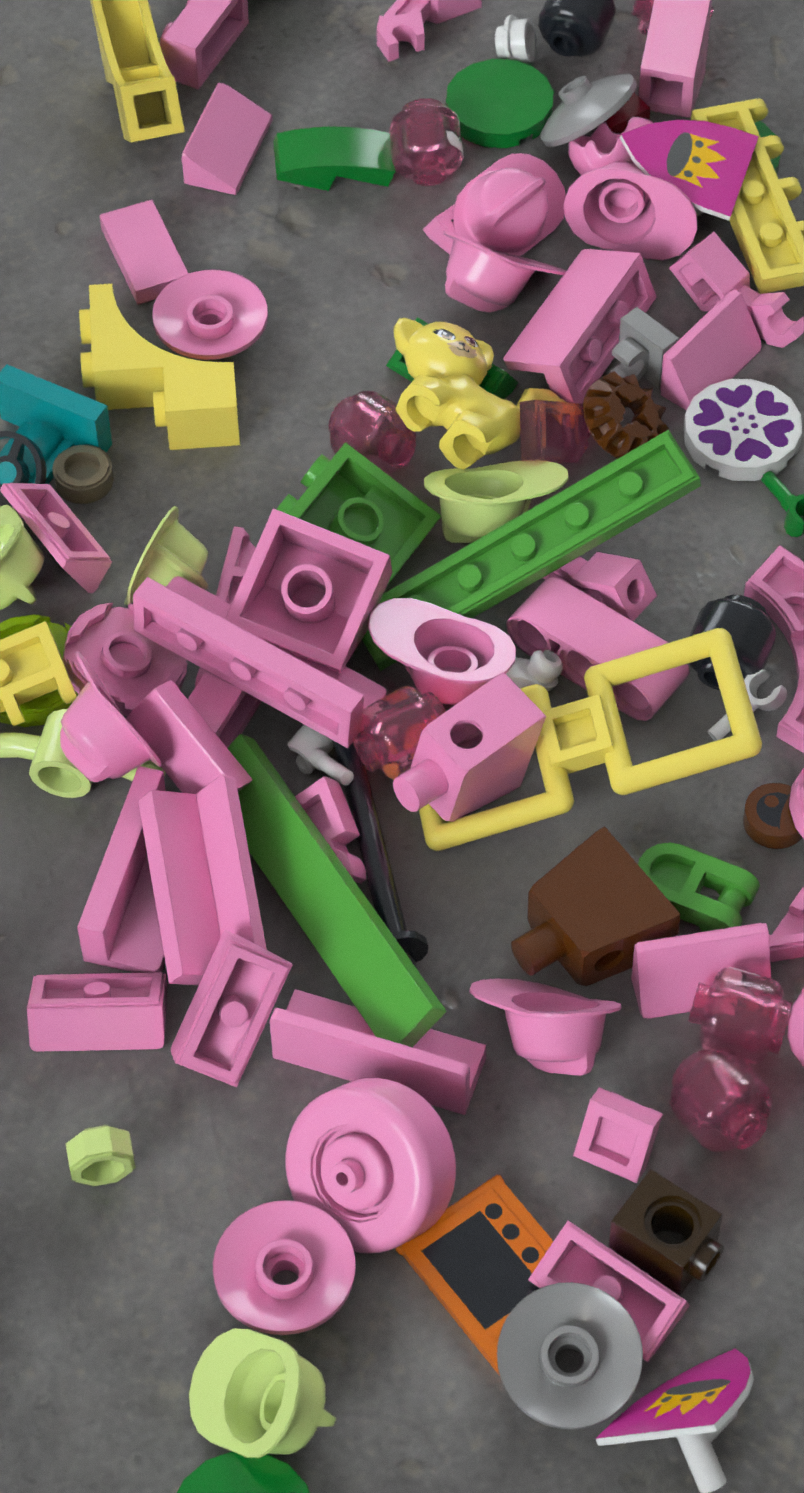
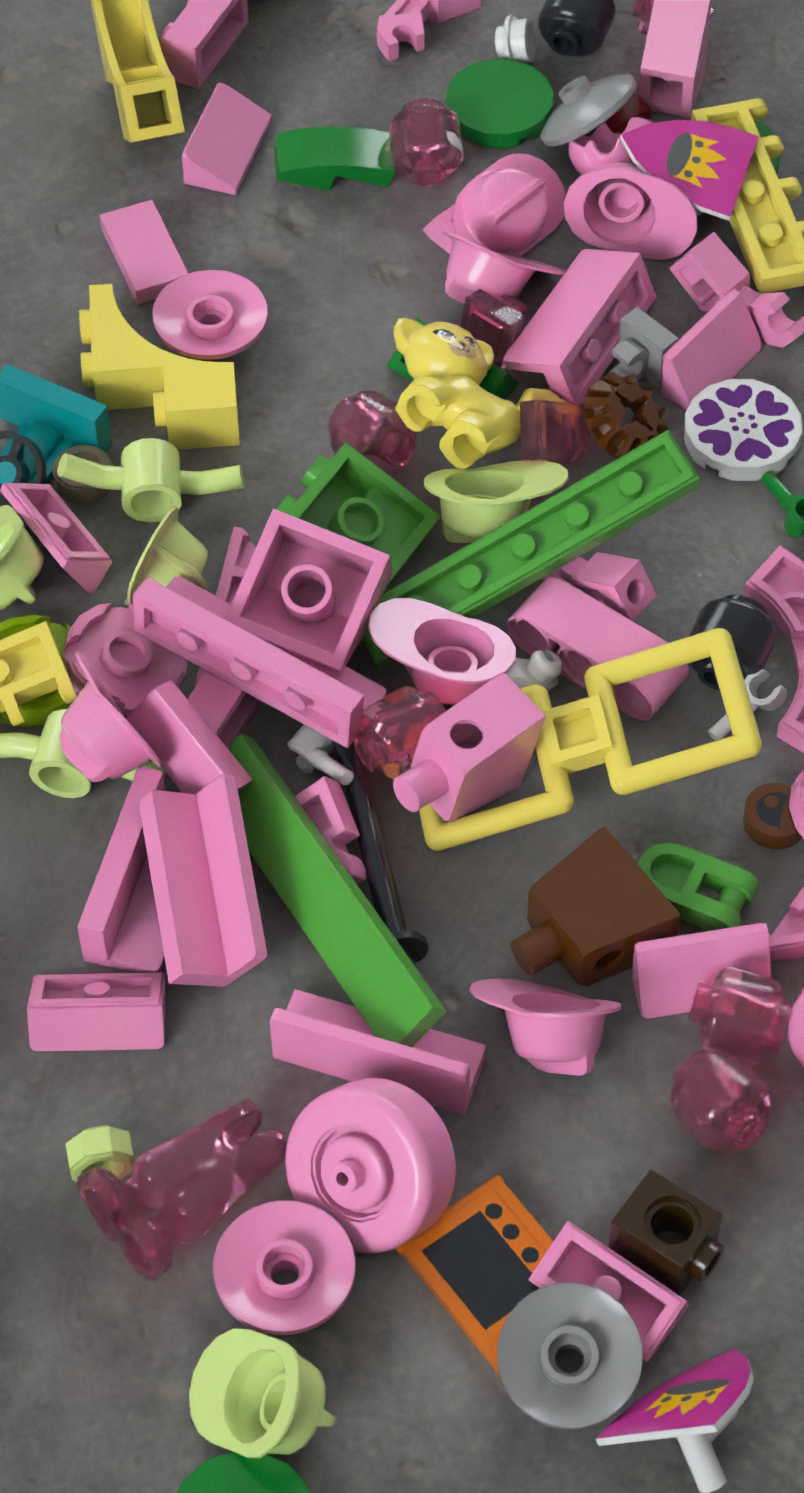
(150, 478): none -> yellowish green piece
(187, 1176): none -> clear pink piece
(230, 1009): bright pink slope -> none
(493, 321): none -> clear pink tile
(617, 1134): bright pink tile -> none

